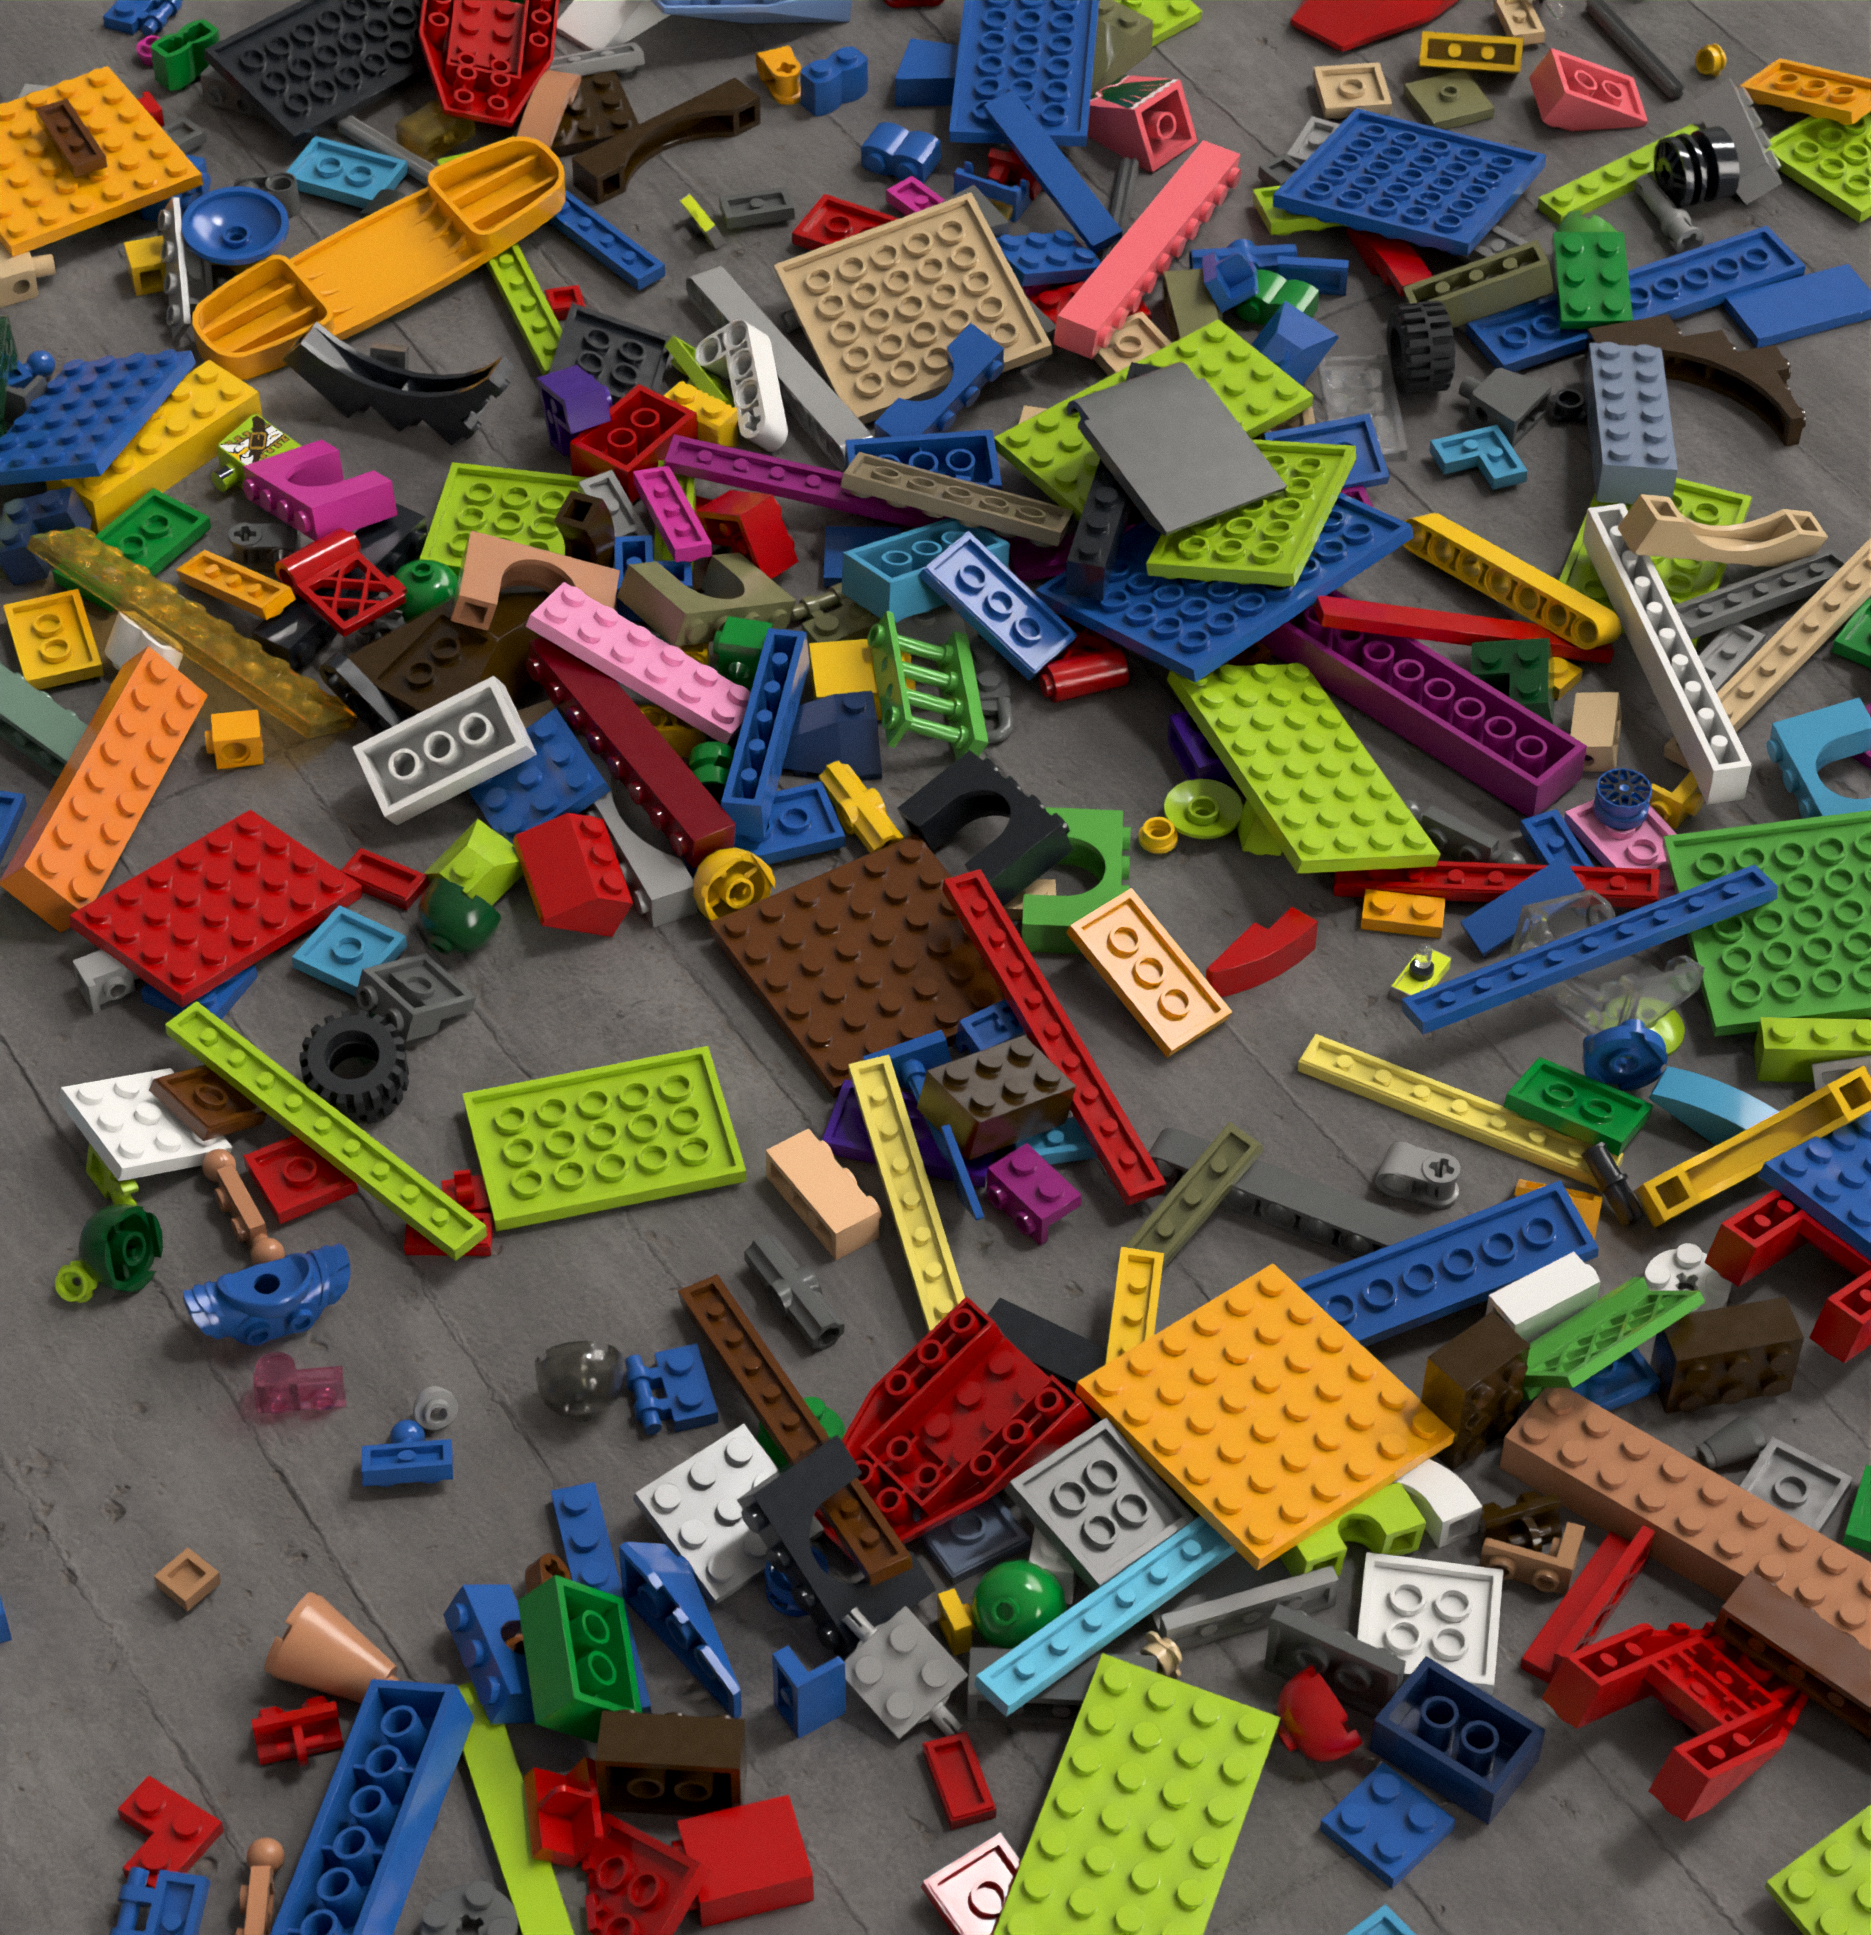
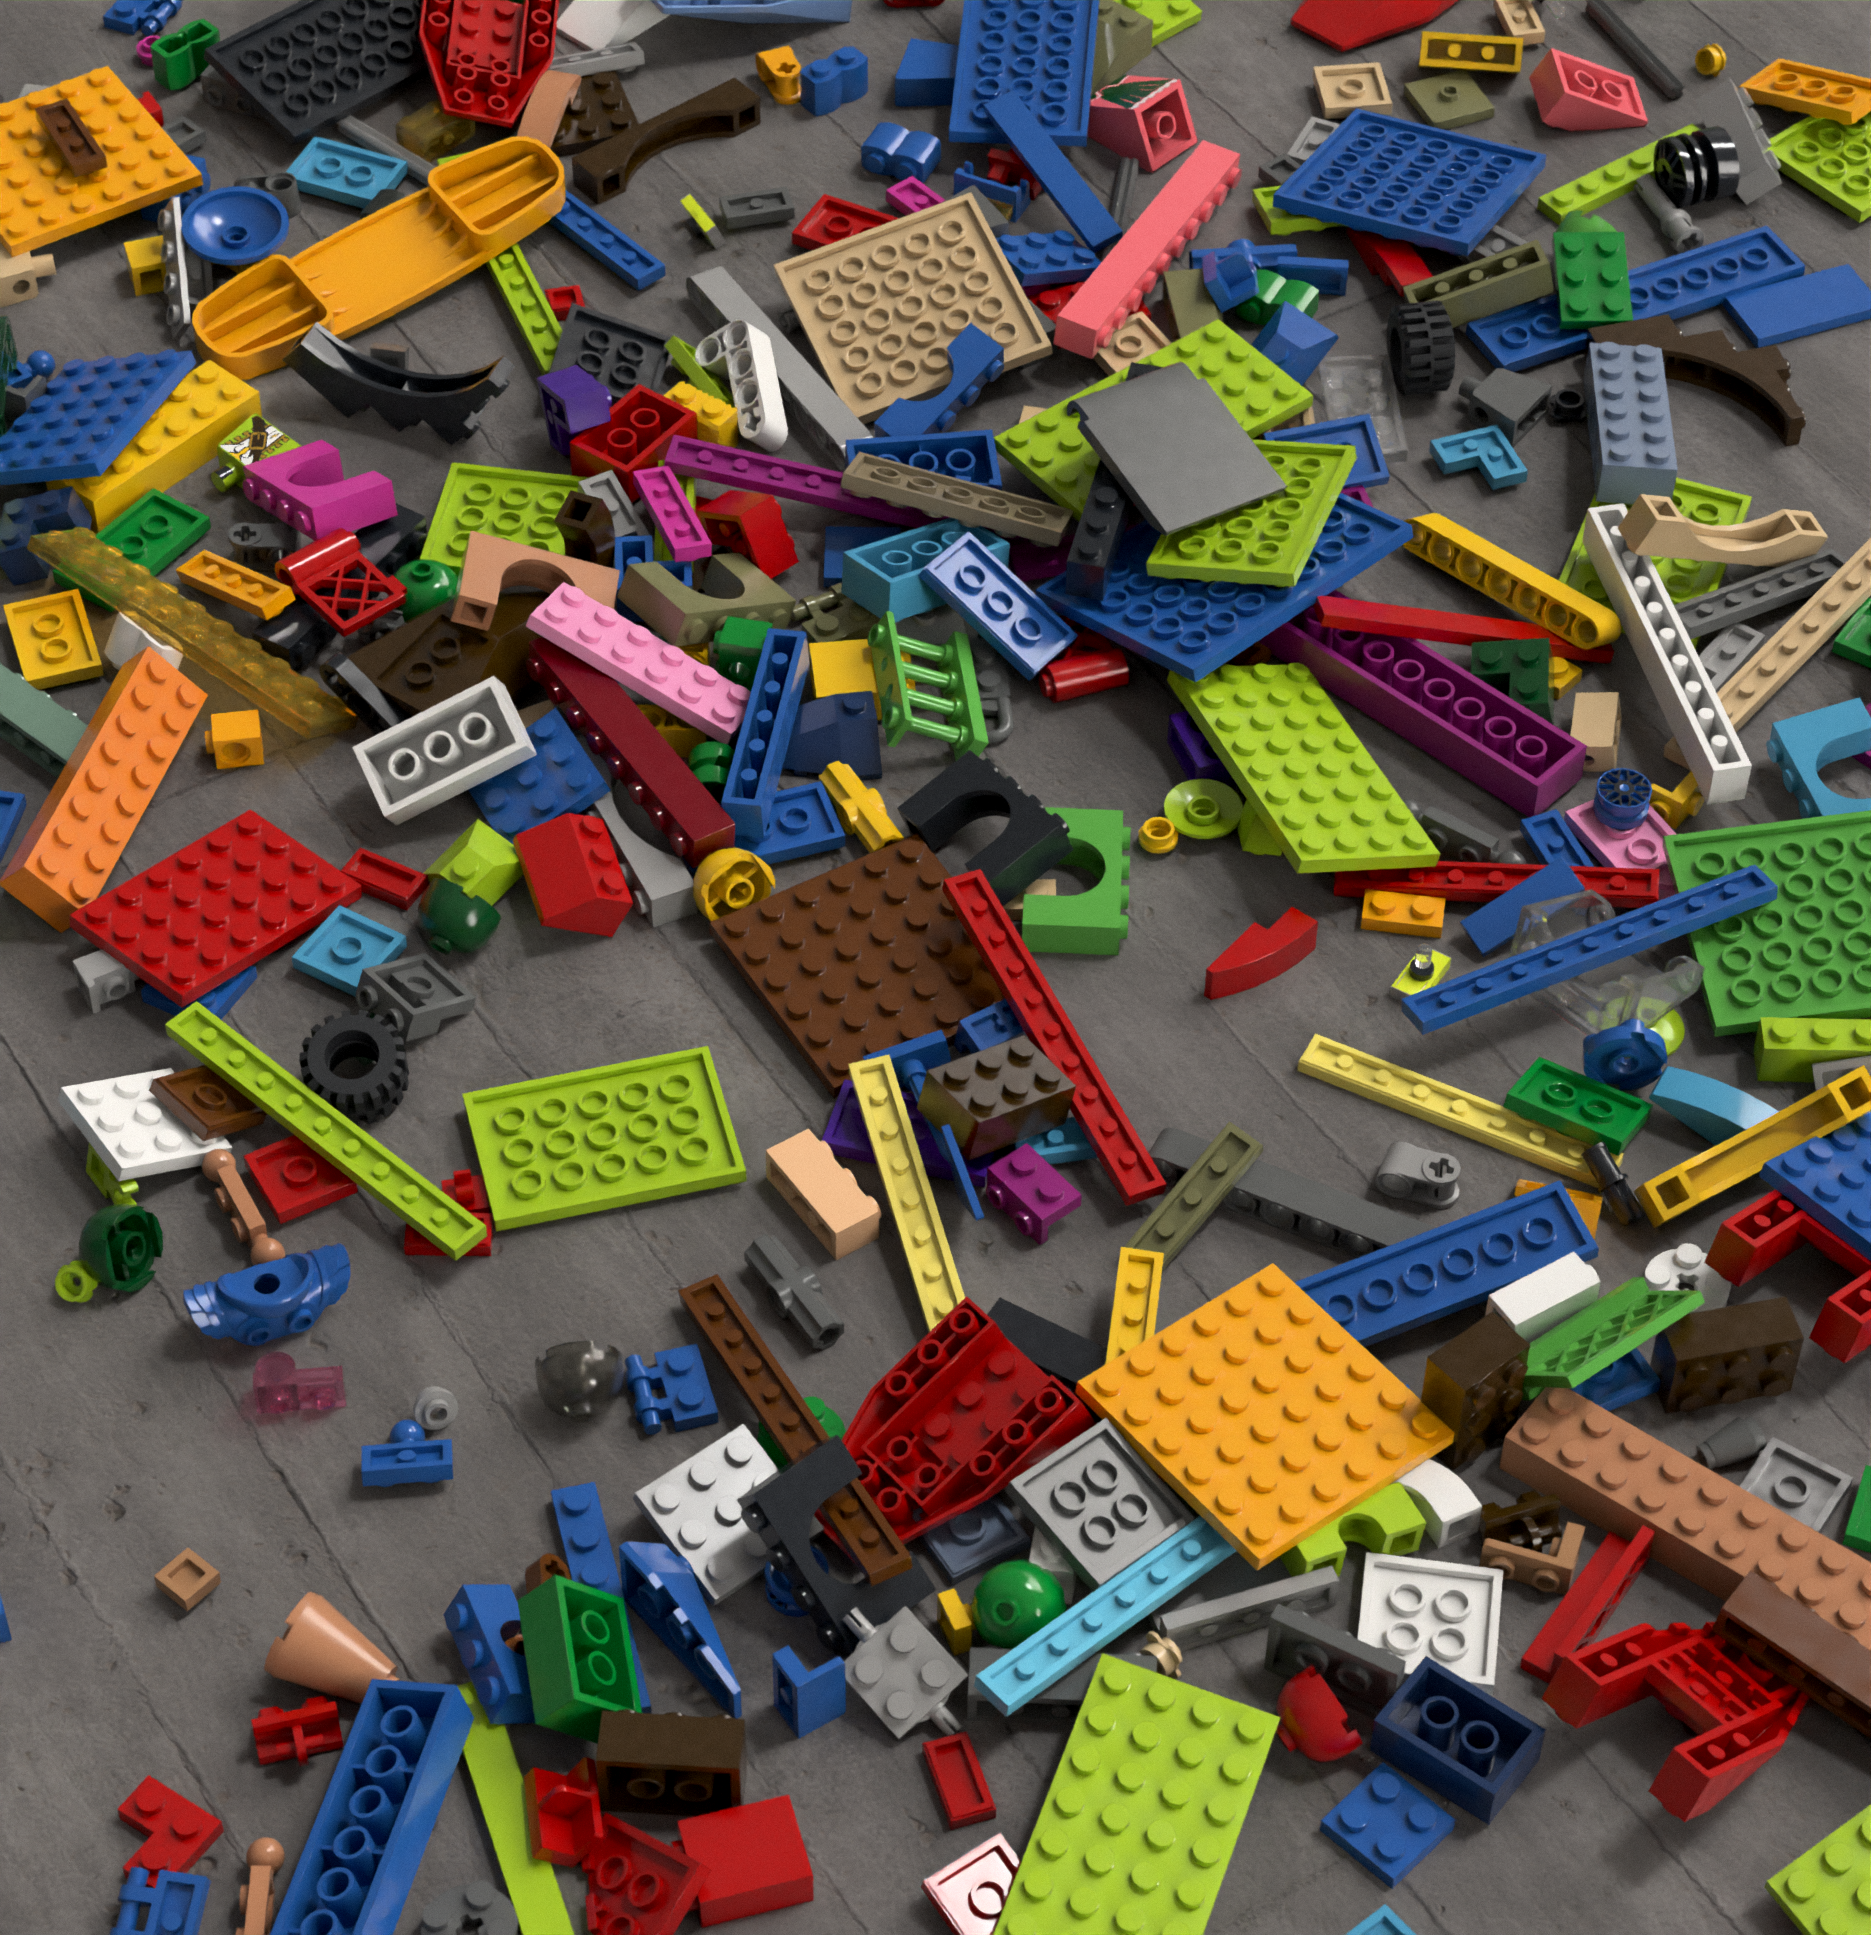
(1149, 972): plate -> none

